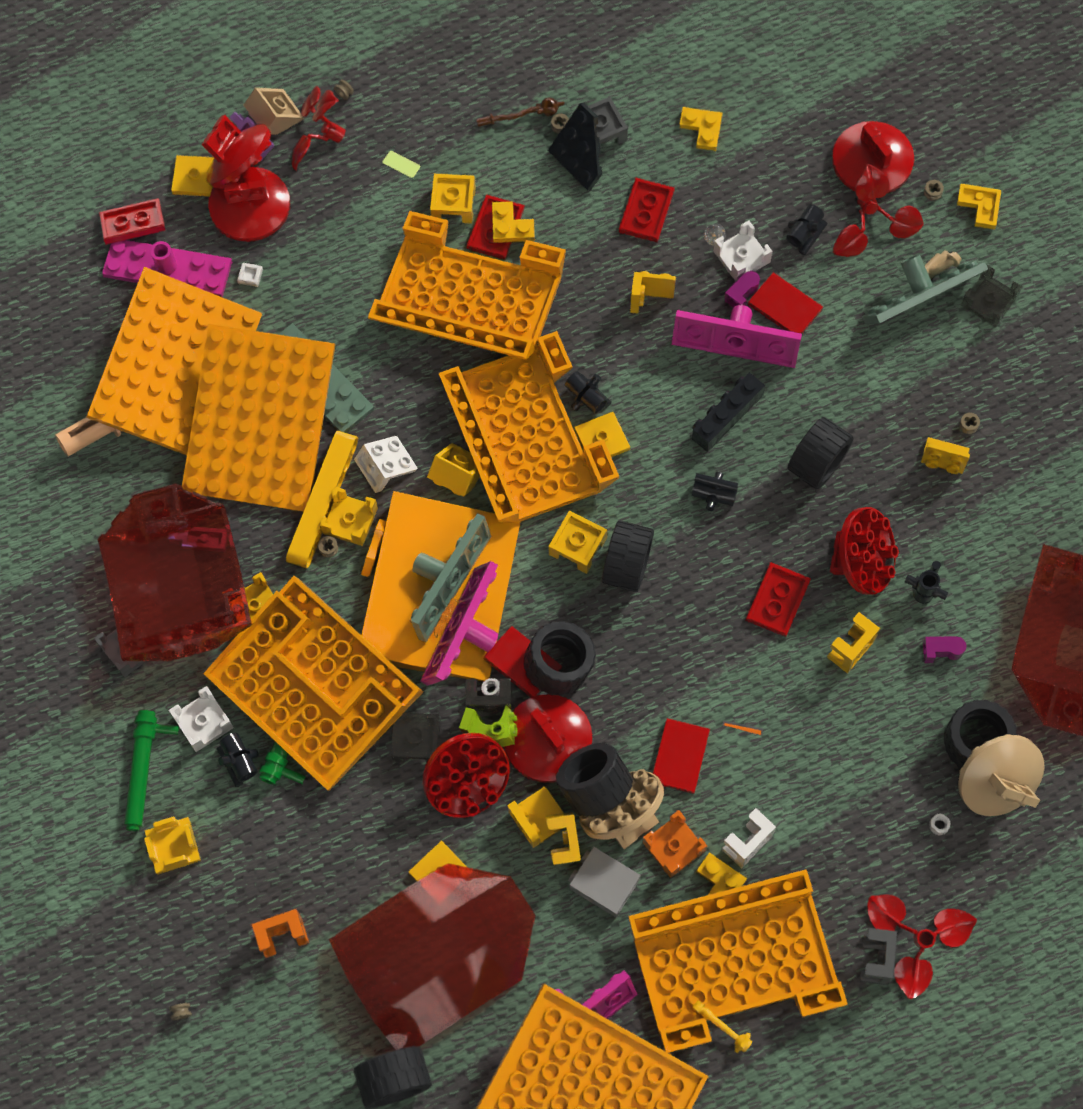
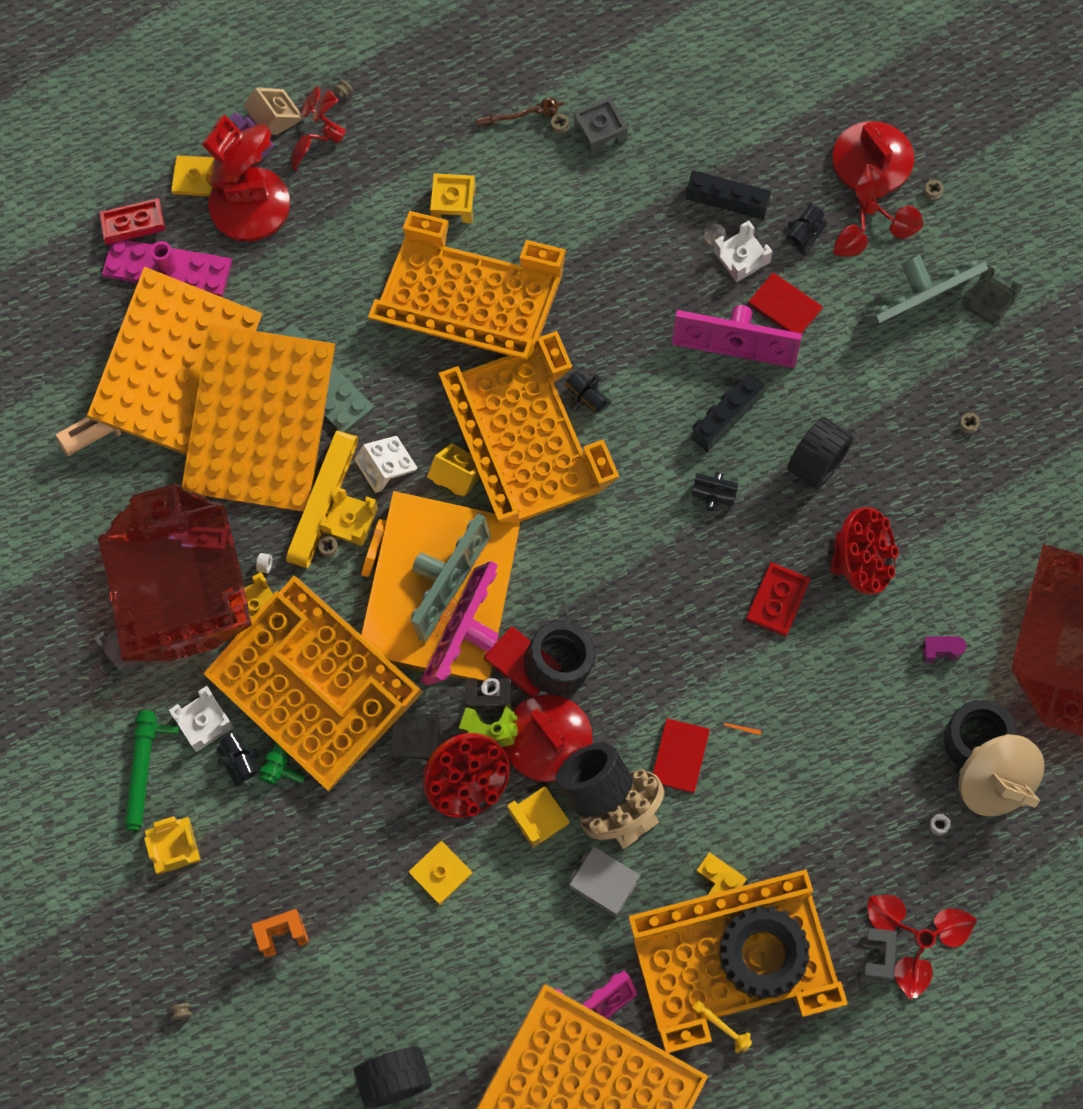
(250, 274): white tile -> none
(264, 563): none -> white axle
(401, 164): yellowish green sticker -> none
(437, 951): clear red windscreen -> none
(482, 234): red tile -> none
(507, 229): yellow plate -> none
(569, 853): yellow panel -> none
(577, 541): yellow panel -> none
(579, 147): black plate -> none
(605, 428): yellow plate -> none
(627, 556): black tyre -> none
(646, 210): red tile -> none
(650, 285): yellow bracket -> none
(674, 845): orange panel -> none
(705, 122): yellow plate -> none
(728, 194): none -> black brick
(742, 288): magenta leg -> none
(762, 832): white panel -> none
(786, 931): none -> black tyre
(864, 634): yellow panel -> none
(927, 585): black pin -> none
(941, 262): tan plant -> none
(945, 456): yellow bracket -> none
(986, 202): yellow plate -> none

